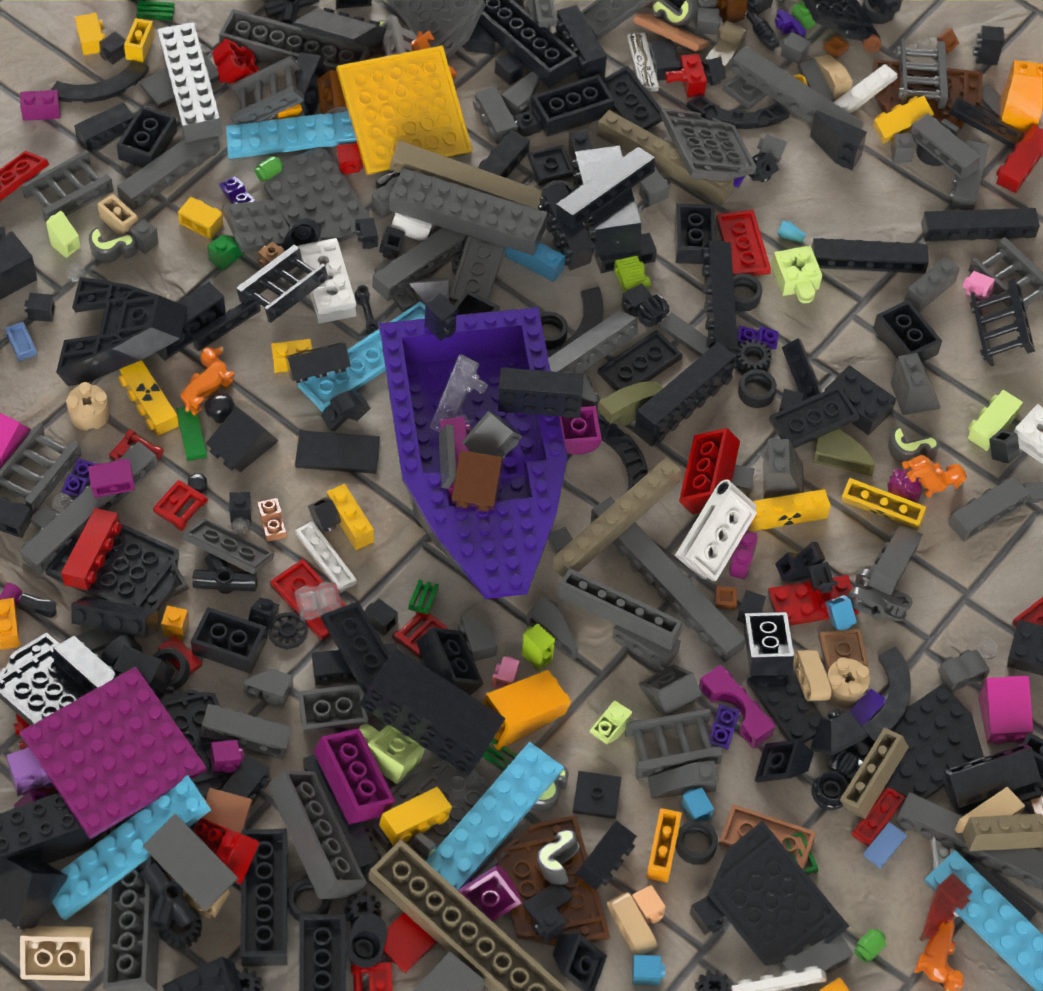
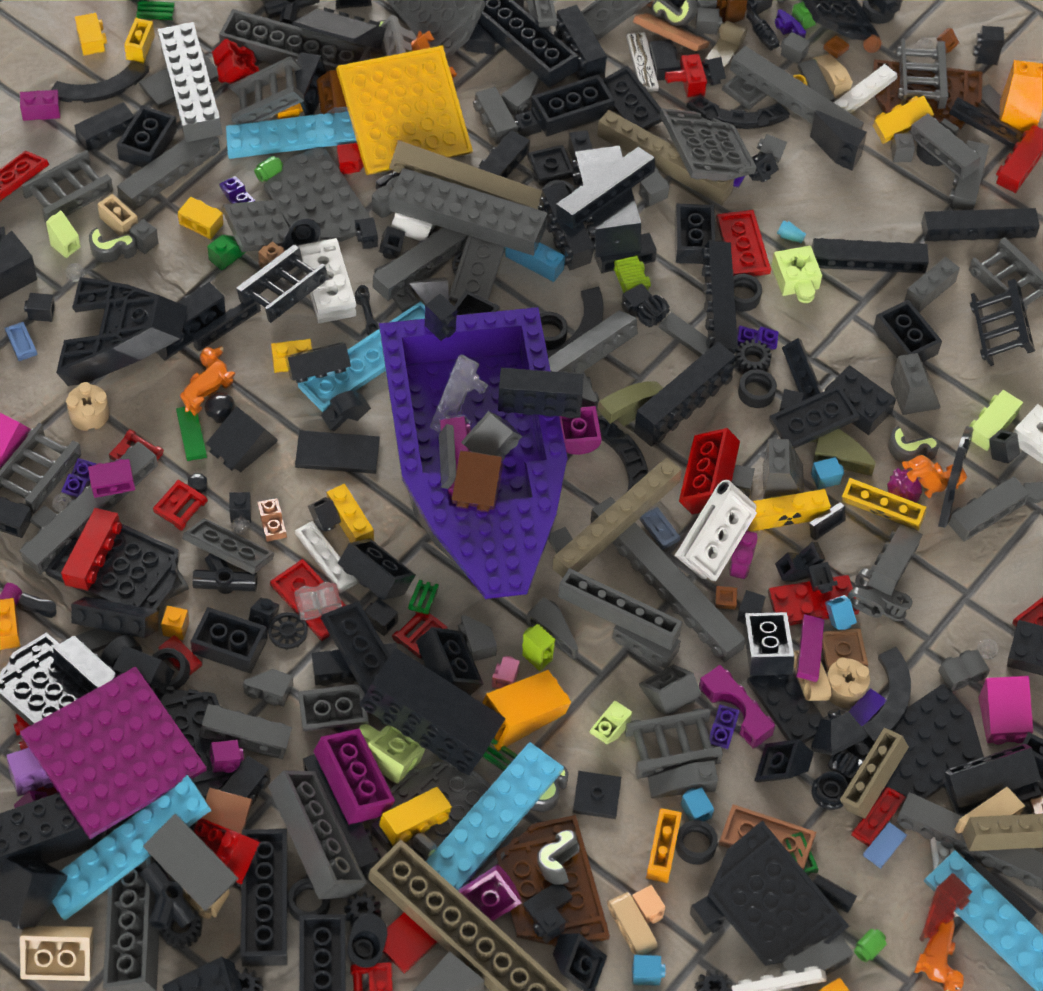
(112, 48): black brick -> none
(148, 397): yellow brick -> none
(376, 569): none -> black brick
(509, 68): black brick -> none
(607, 856): black brick -> none
(640, 362): black tile -> none
(660, 528): none -> sand blue plate
(810, 648): none -> magenta tile
(827, 473): none -> dark azure brick
(827, 521): none -> black tile
(835, 894): none -> black axle
(961, 454): none -> black tile
(980, 285): bright pink brick -> none

